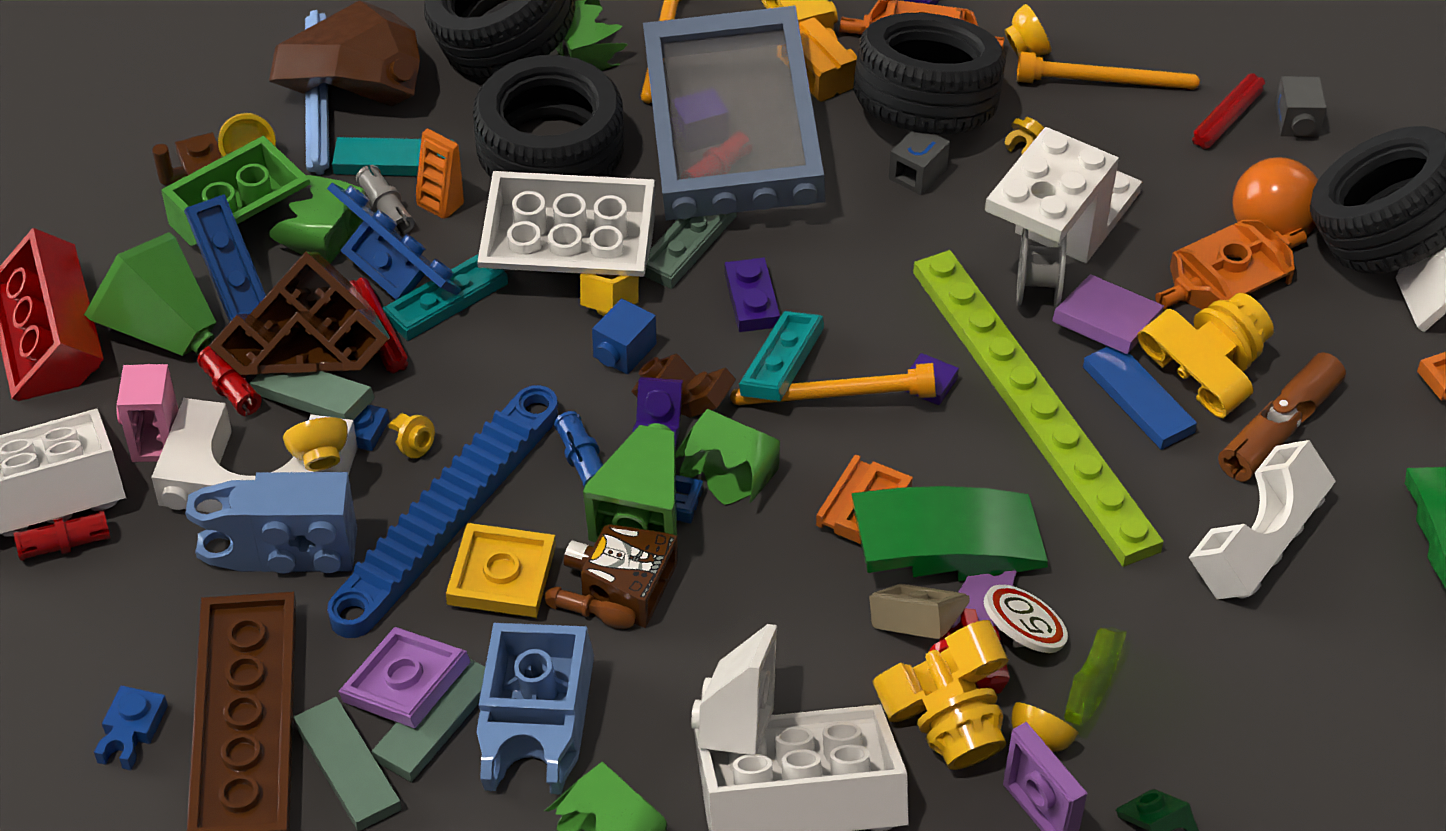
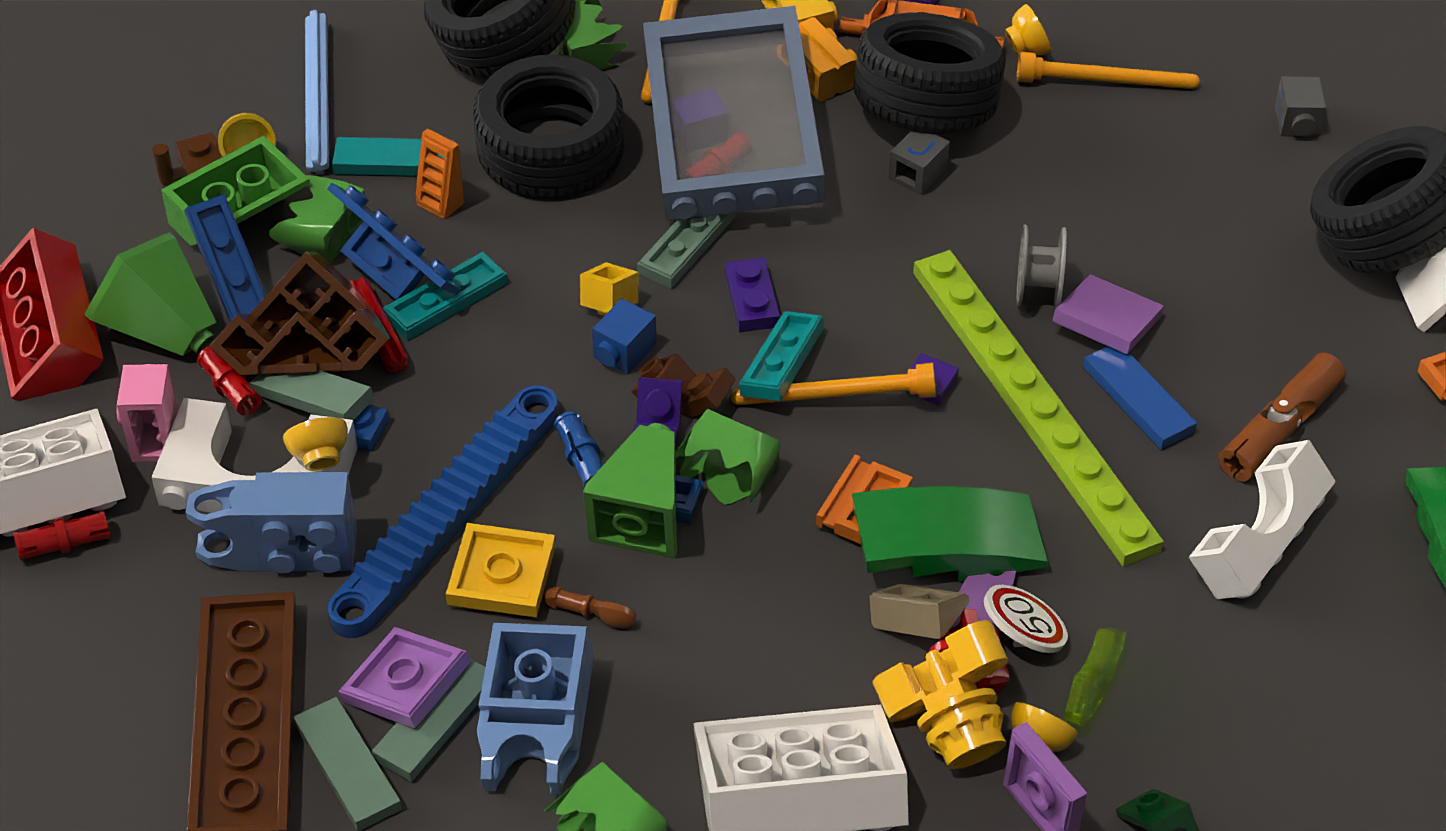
(130, 720): blue plate -> none
(354, 50): reddish brown brick -> none
(384, 198): light grey pin -> none
(414, 434): yellow plate -> none
(568, 224): white slope -> none
(626, 567): reddish brown torso -> none
(739, 697): white slope -> none
(1024, 131): yellow plate -> none
(1064, 190): white bracket -> none
(1206, 275): orange plate -> none
(1214, 350): yellow beam -> none
(1228, 111): red axle -> none
(1277, 194): orange piece -> none

